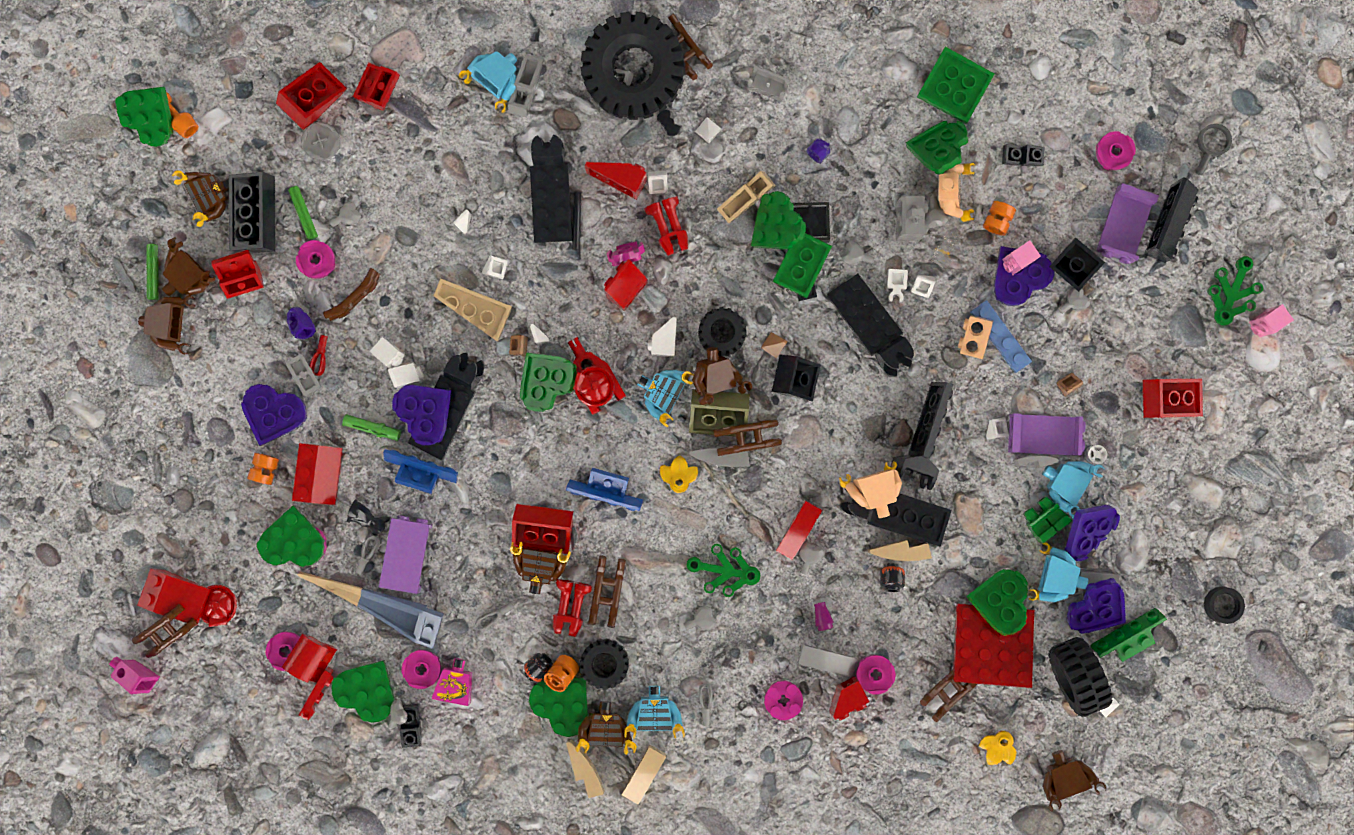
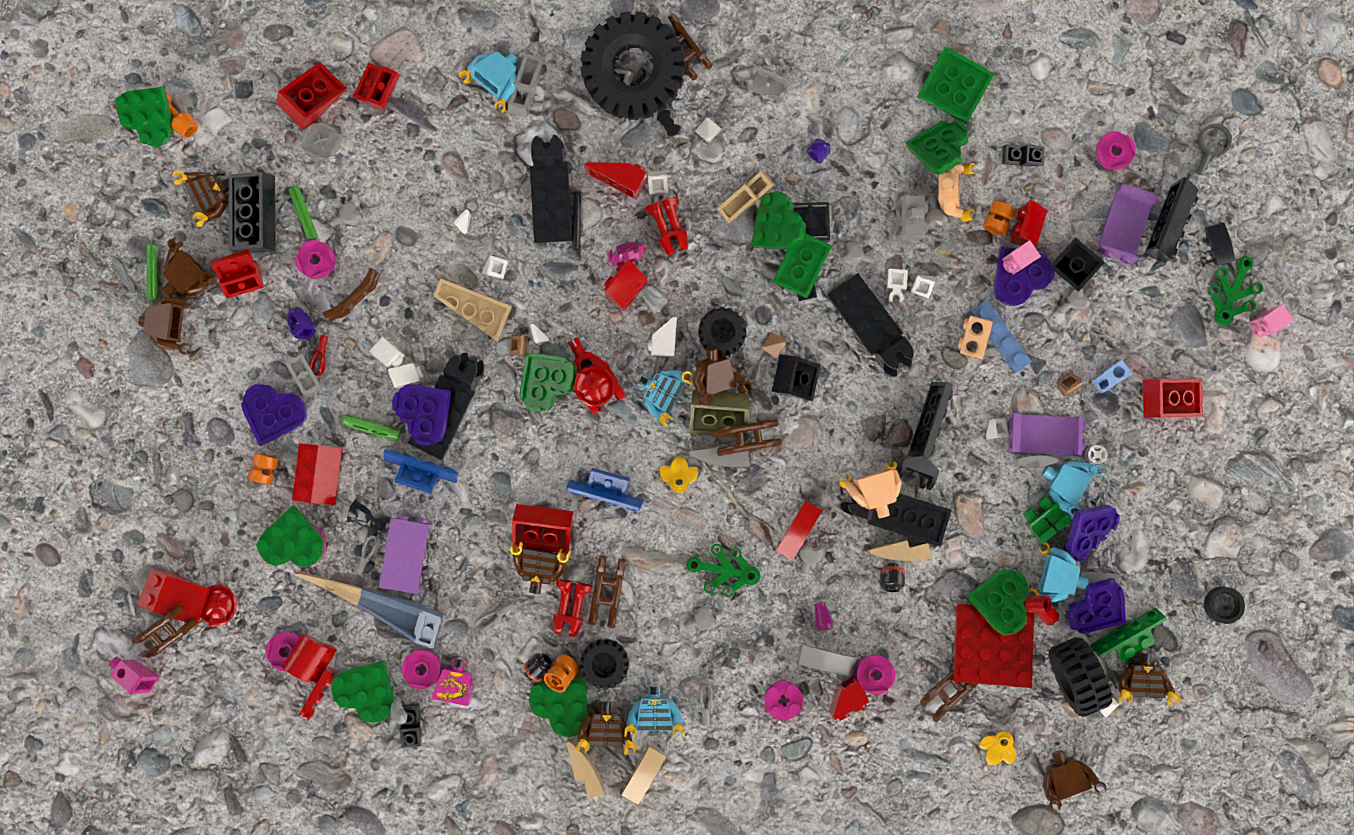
(1029, 224): none -> red slope
(1042, 608): none -> red piece
(1111, 376): none -> light blue leg
(1146, 680): none -> torso
(1220, 244): none -> black slope

